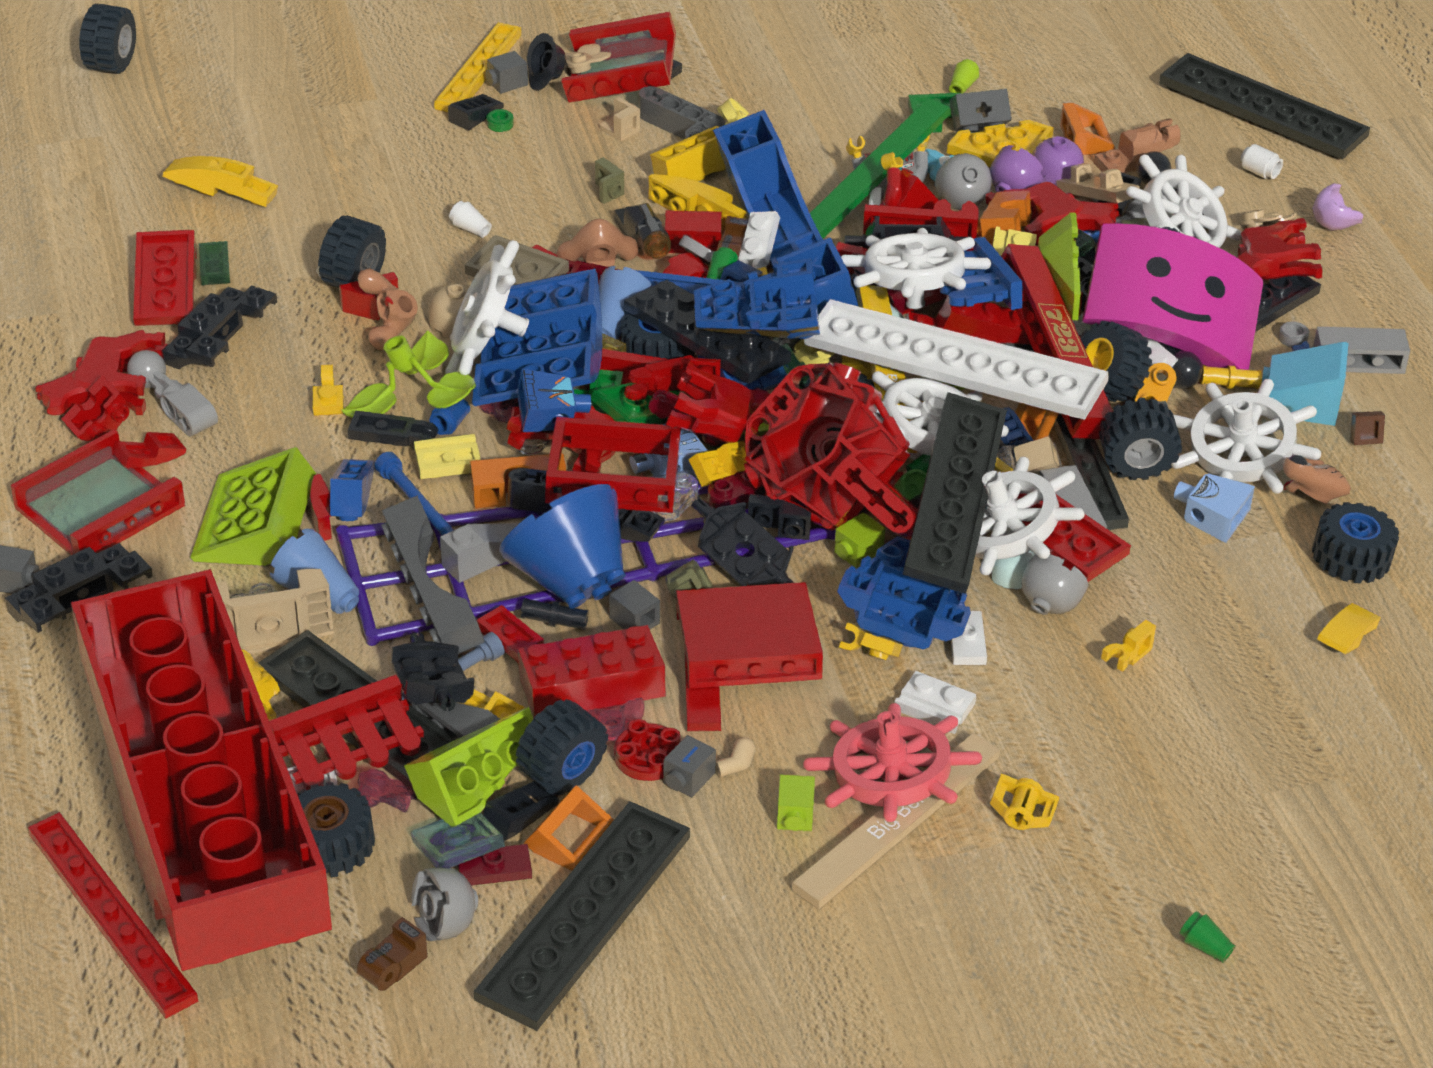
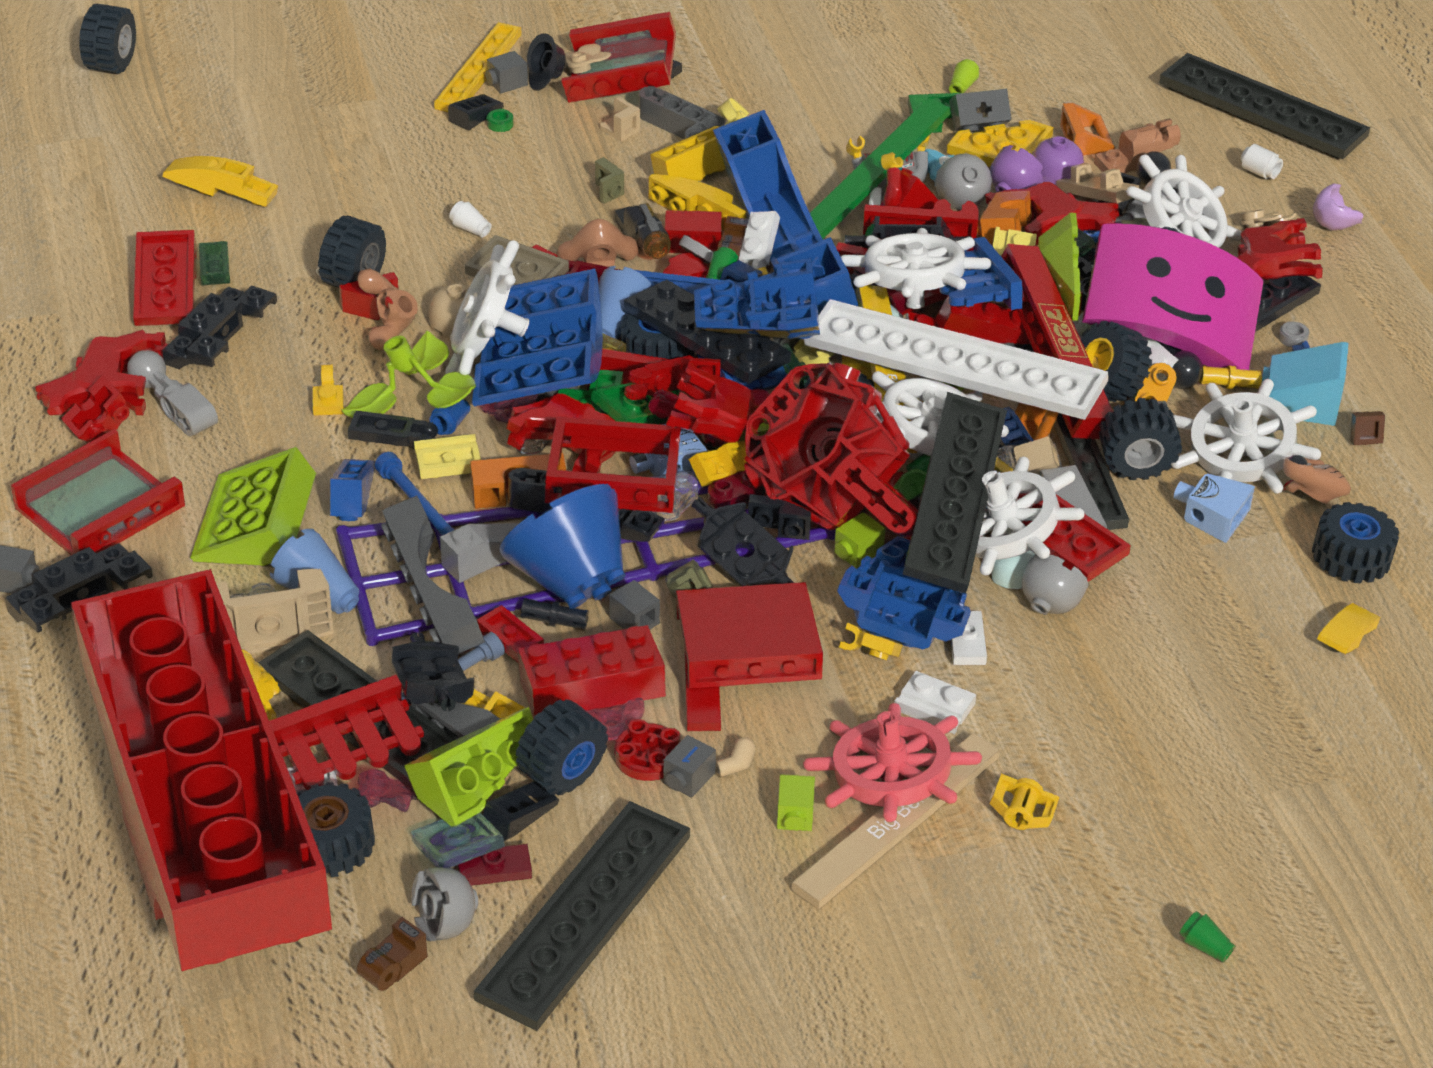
(113, 915): red tile -> none
(153, 451): red slope -> none
(321, 507): red slope -> none
(545, 397): blue torso -> none
(580, 805): orange tile -> none
(1135, 645): yellow plate -> none
(1369, 348): light grey brick -> none

